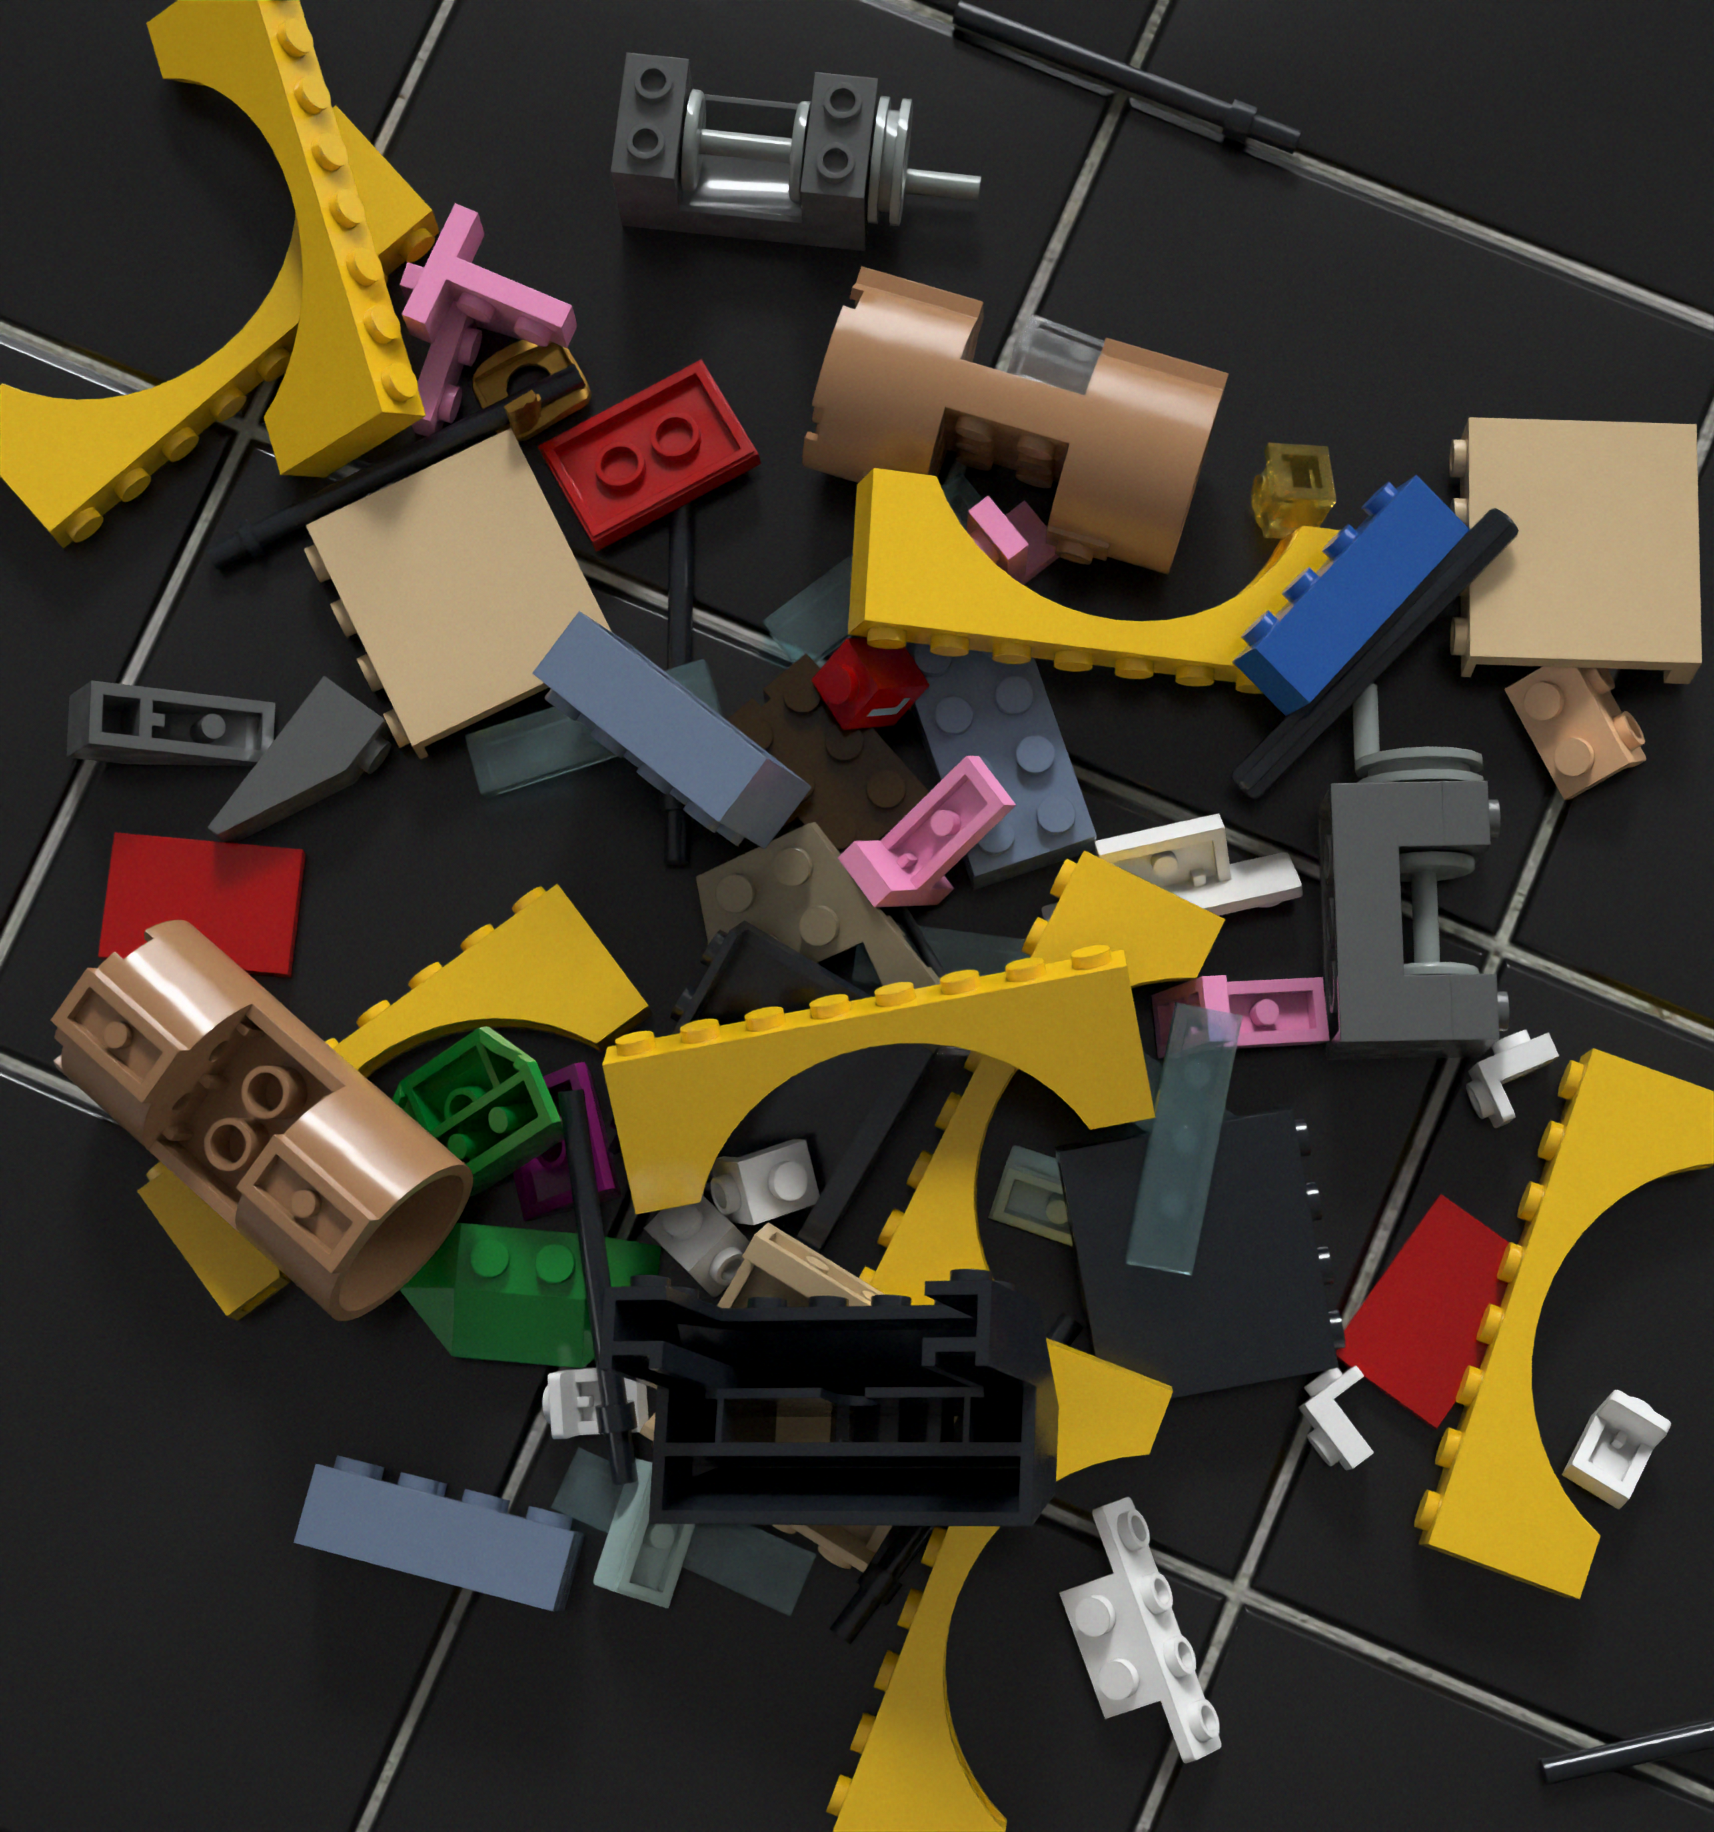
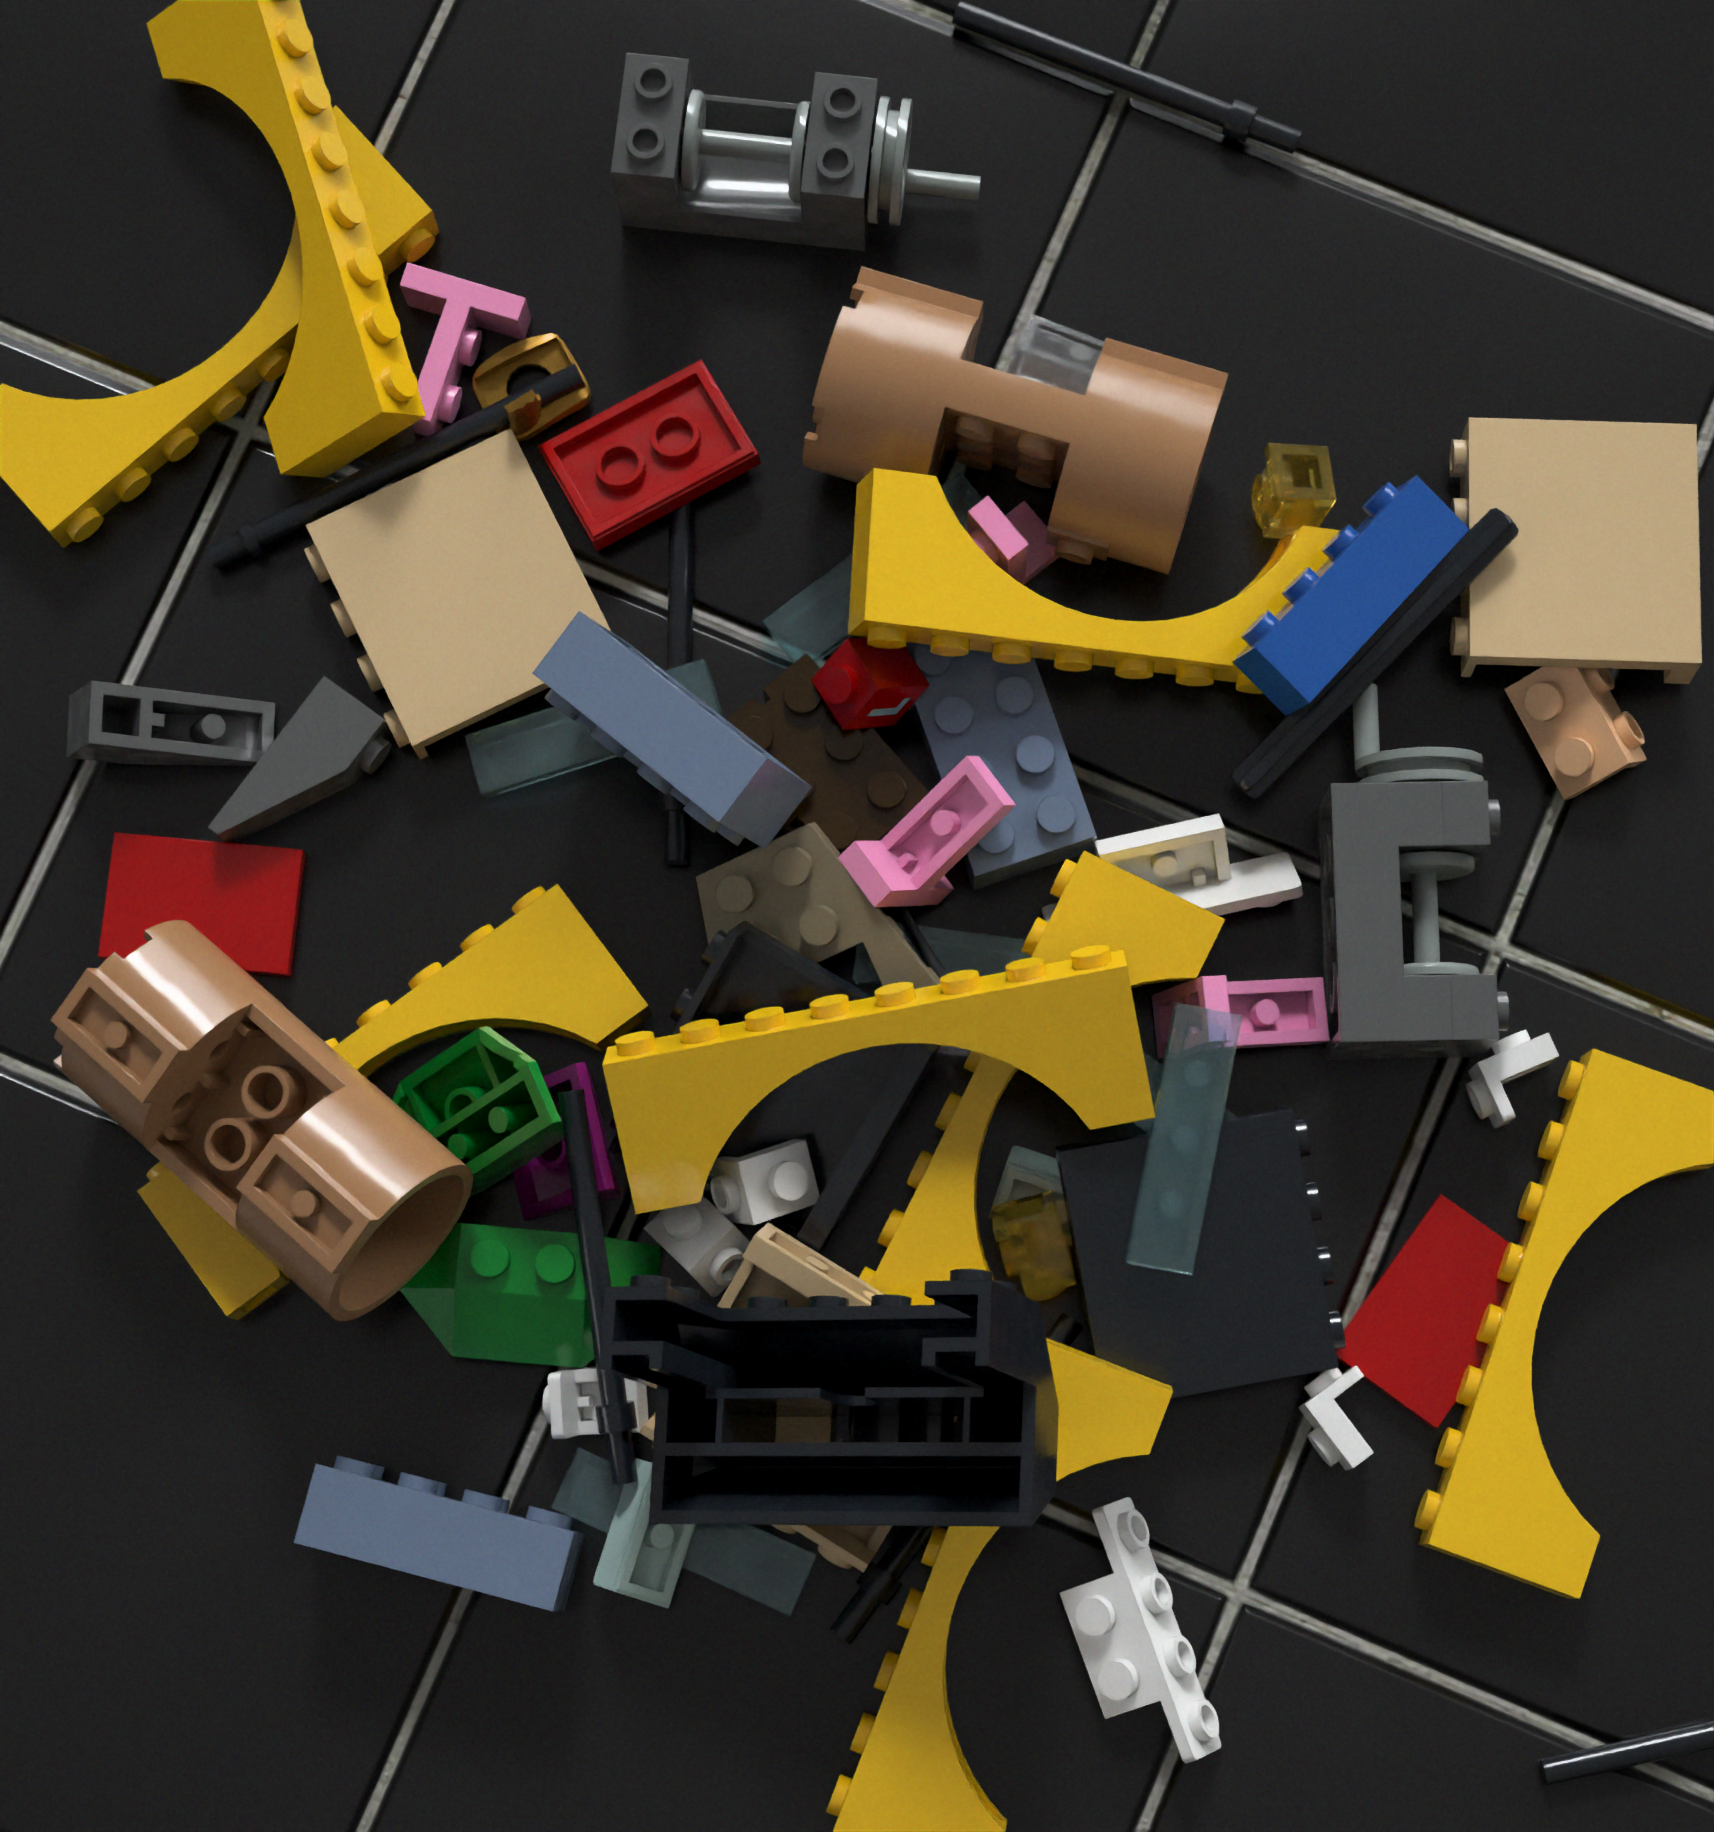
(480, 292): bright pink bracket -> none
(1034, 1245): none -> clear yellow brick
(1616, 1447): white bracket -> none

